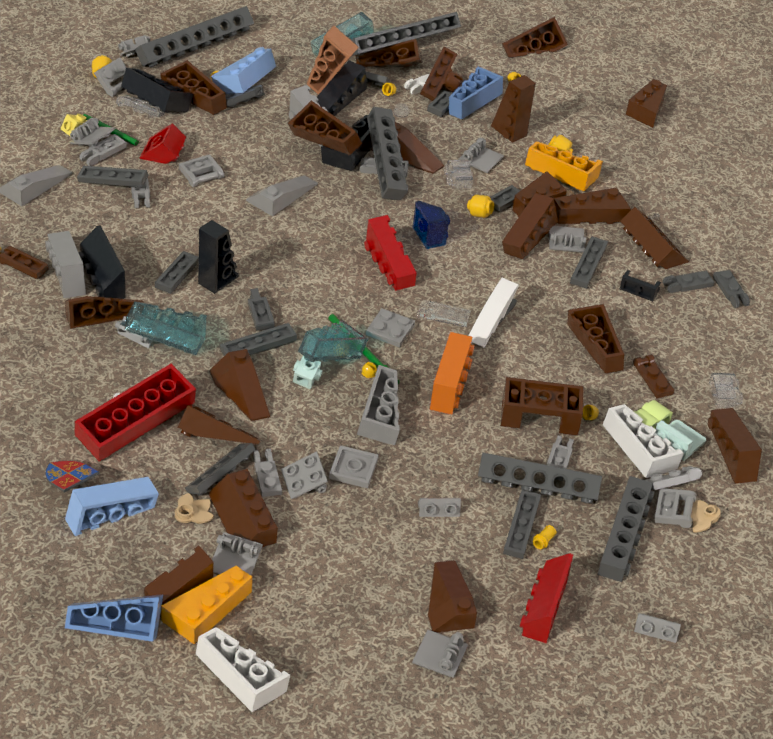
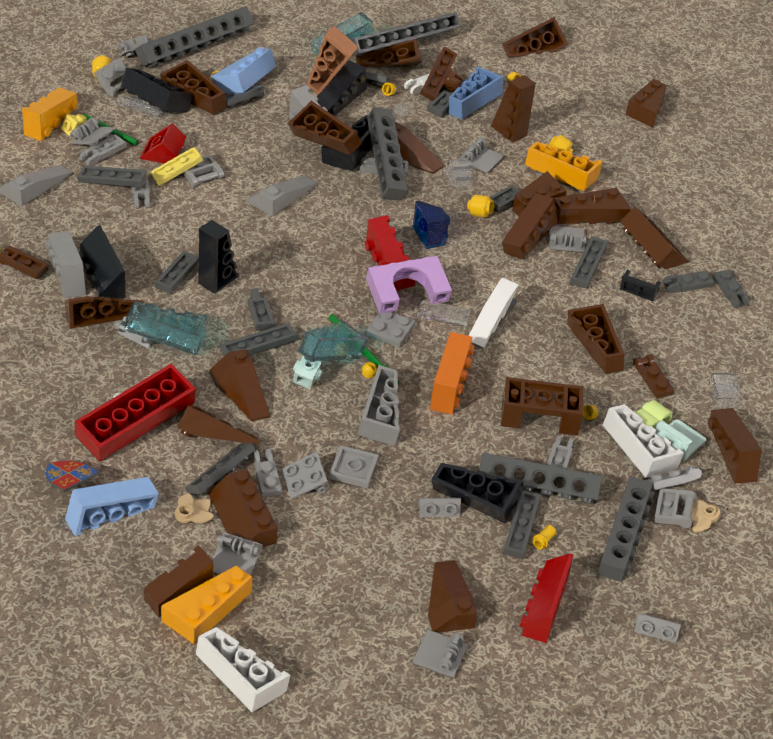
(48, 113): none -> light orange wedge
(117, 617): medium blue wedge -> none
(176, 166): none -> light yellow tile
(425, 270): none -> lavender arch
(479, 490): none -> black wedge

